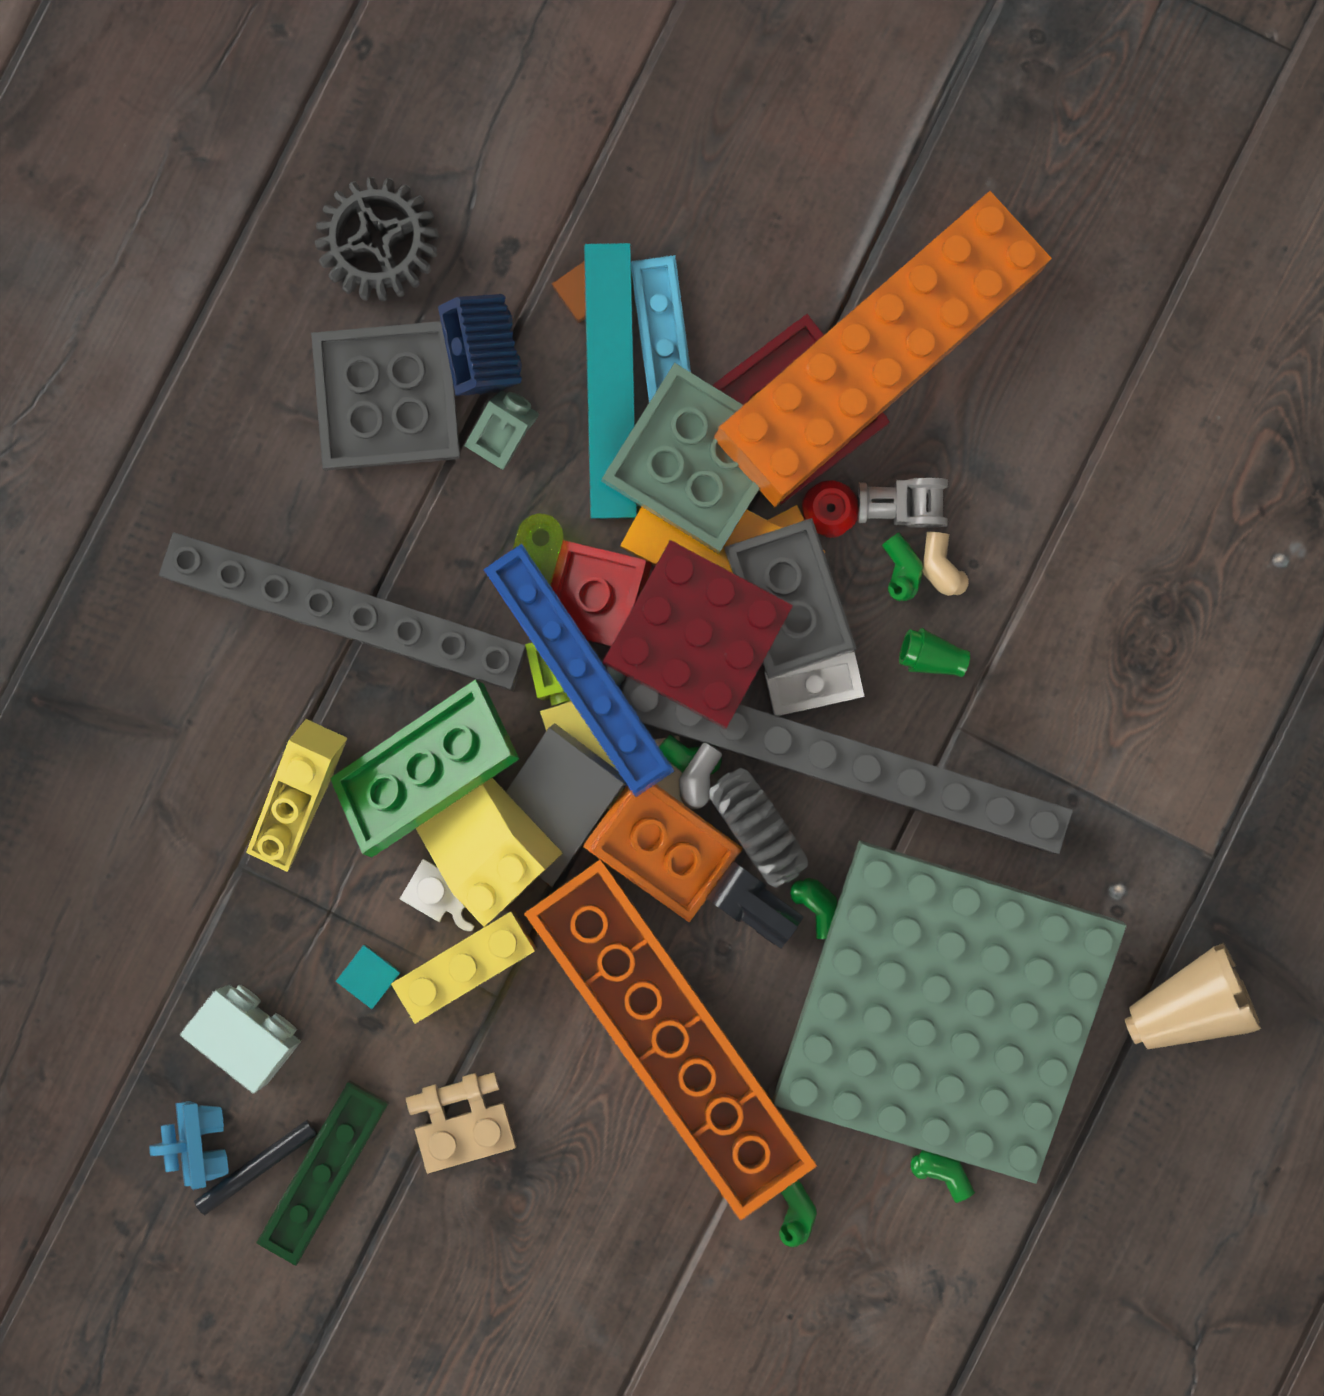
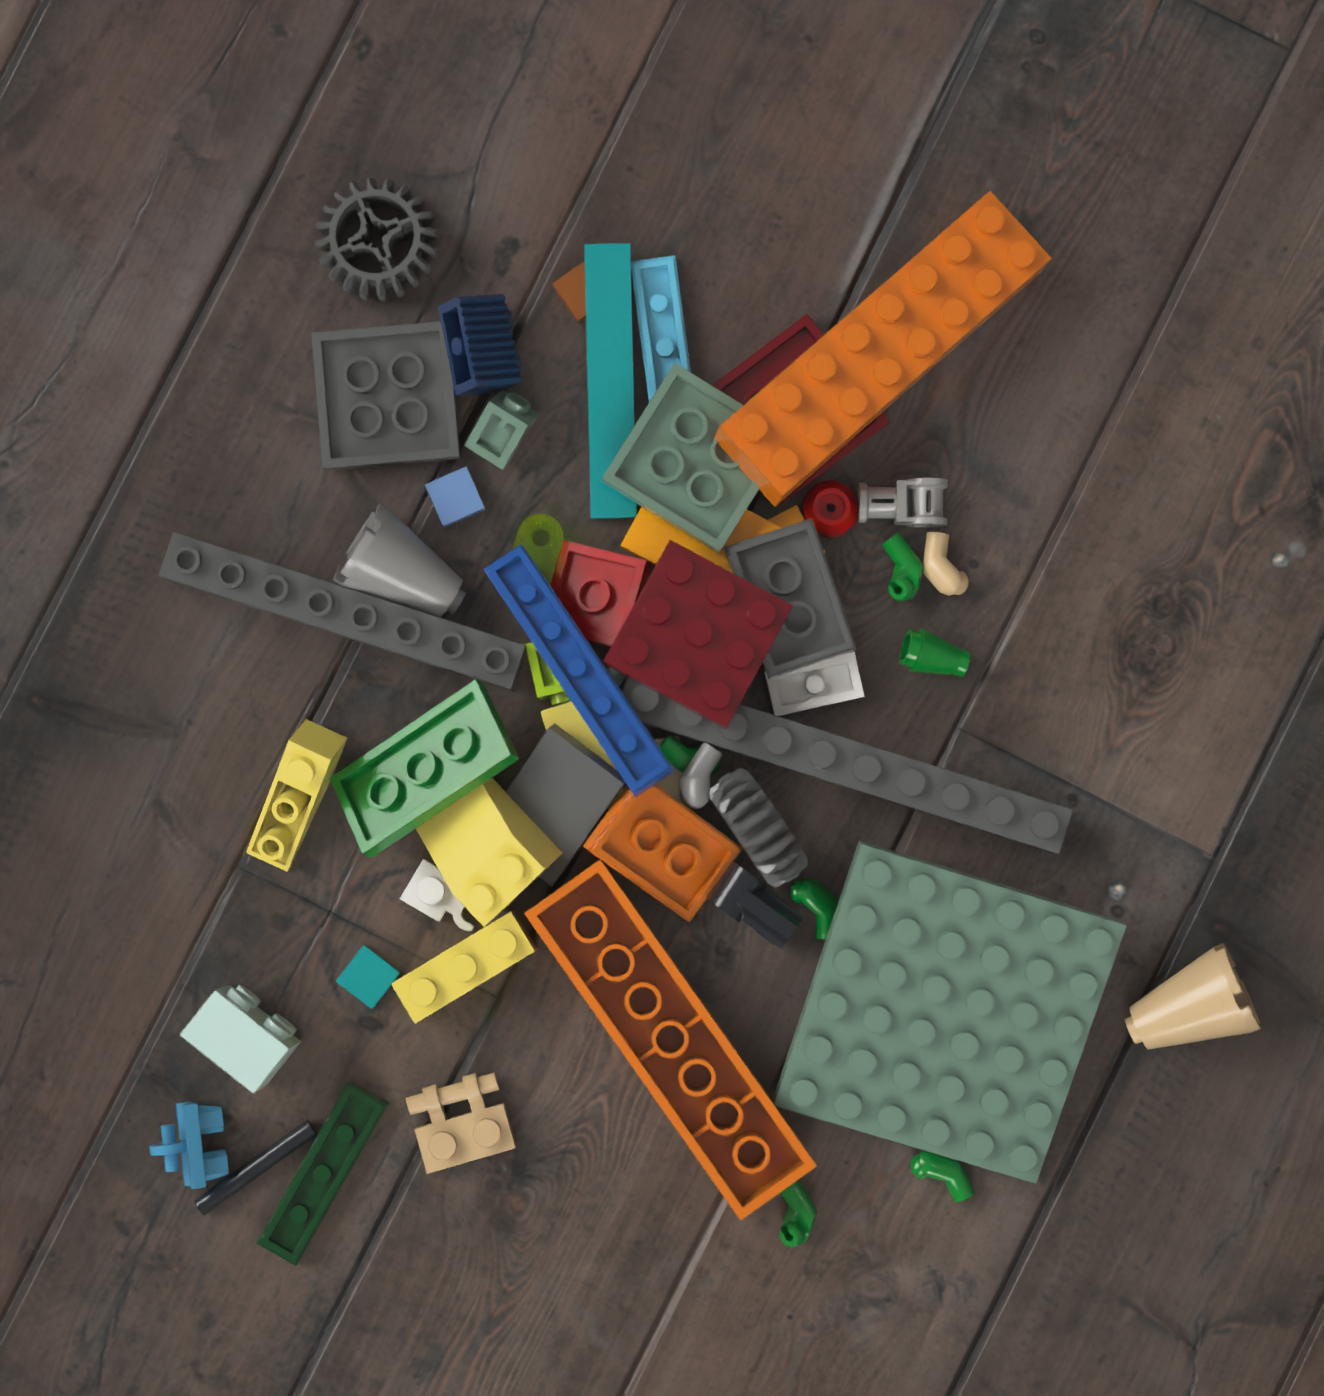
(399, 567): none -> light grey cone
(455, 497): none -> medium blue tile

